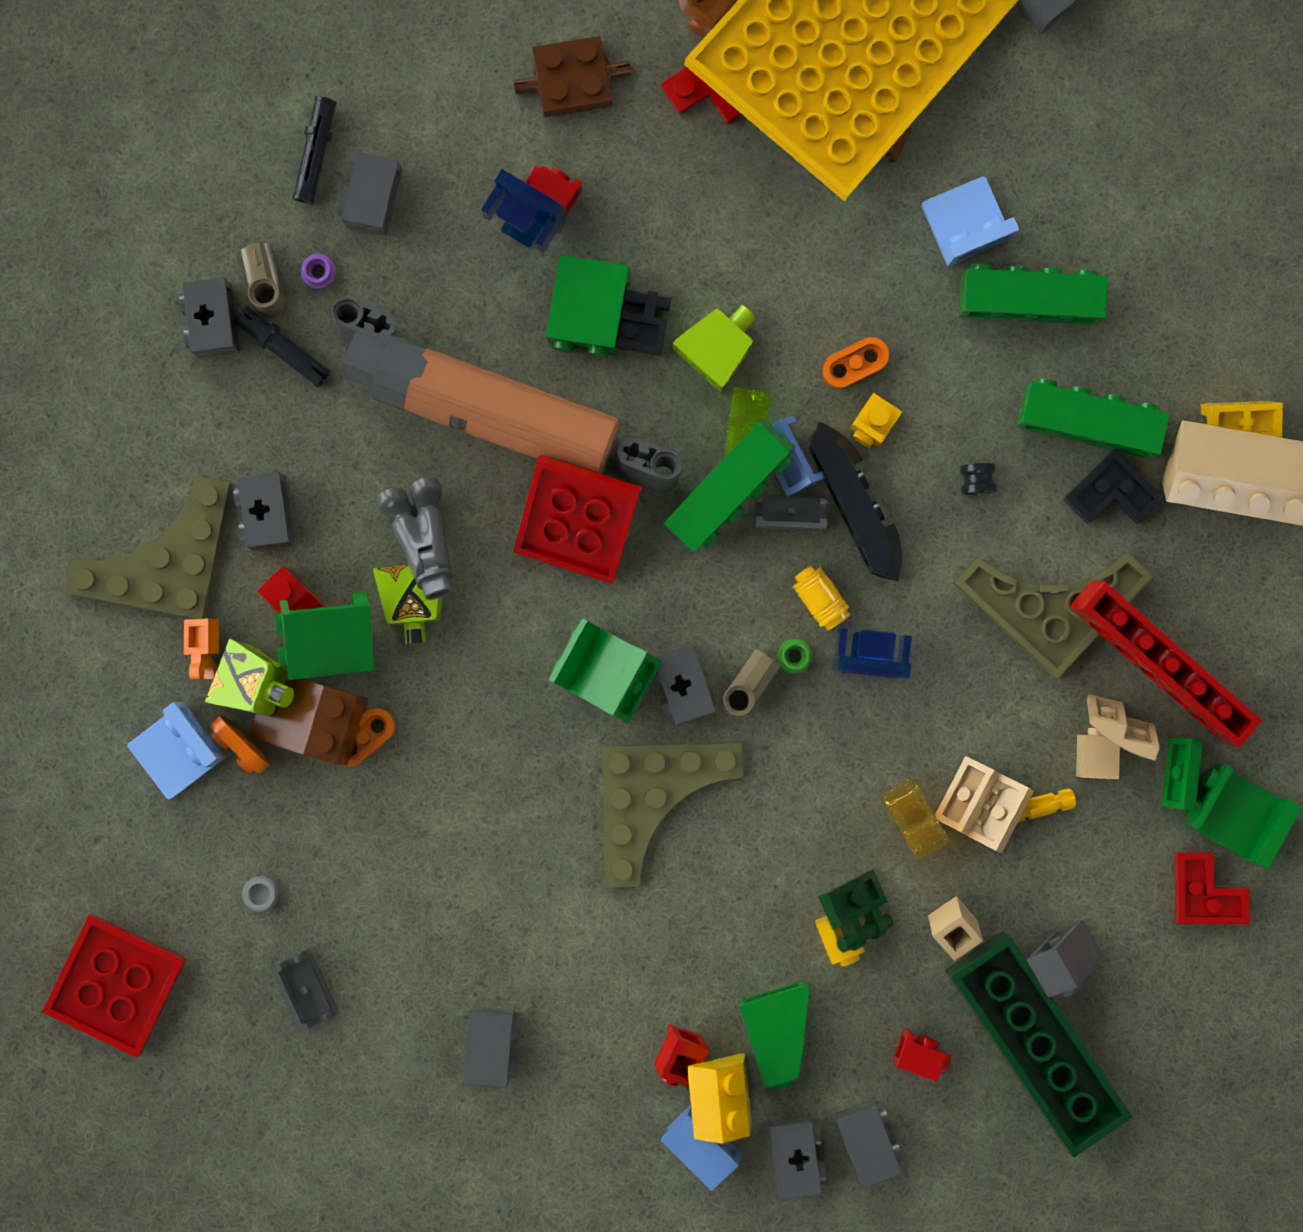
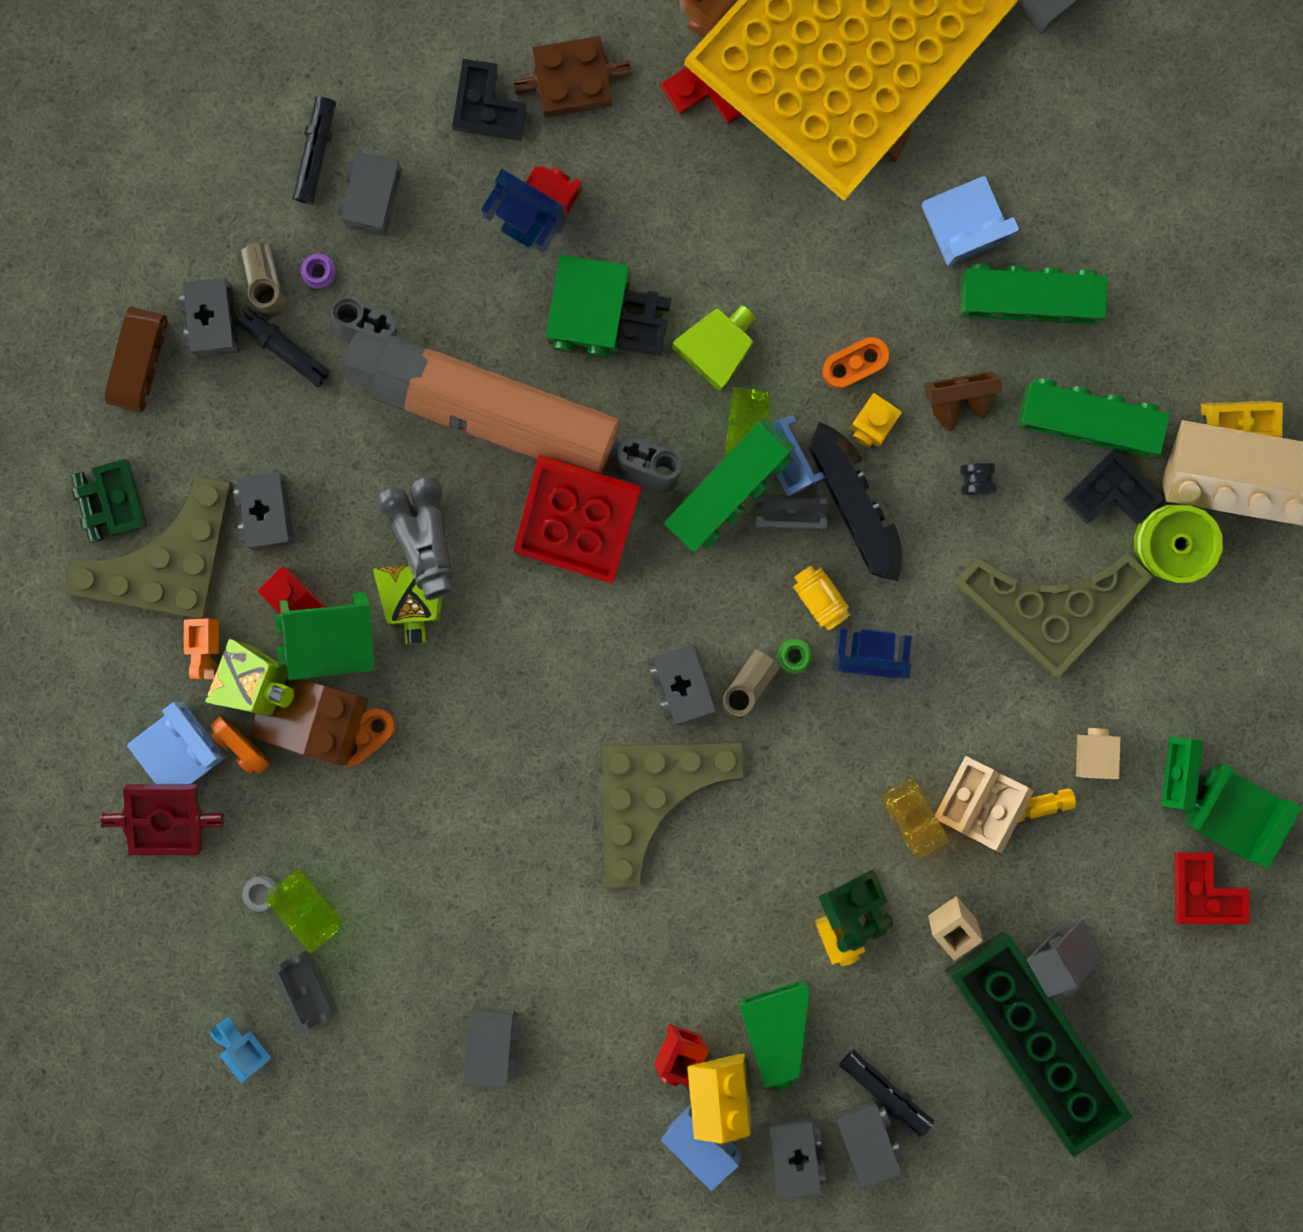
(114, 985): red plate -> none
(118, 498): none -> dark green plate
(134, 359): none -> reddish brown beam
(162, 819): none -> dark red plate
(242, 1053): none -> dark azure plate
(303, 909): none -> clear neon green hinge
(477, 108): none -> black plate
(605, 670): green panel -> none
(898, 1103): none -> black pin
(921, 1056): red brick -> none
(948, 394): none -> reddish brown tile
(1128, 733): tan slope -> none
(1165, 663): red brick -> none
(1199, 541): none -> lime wheel

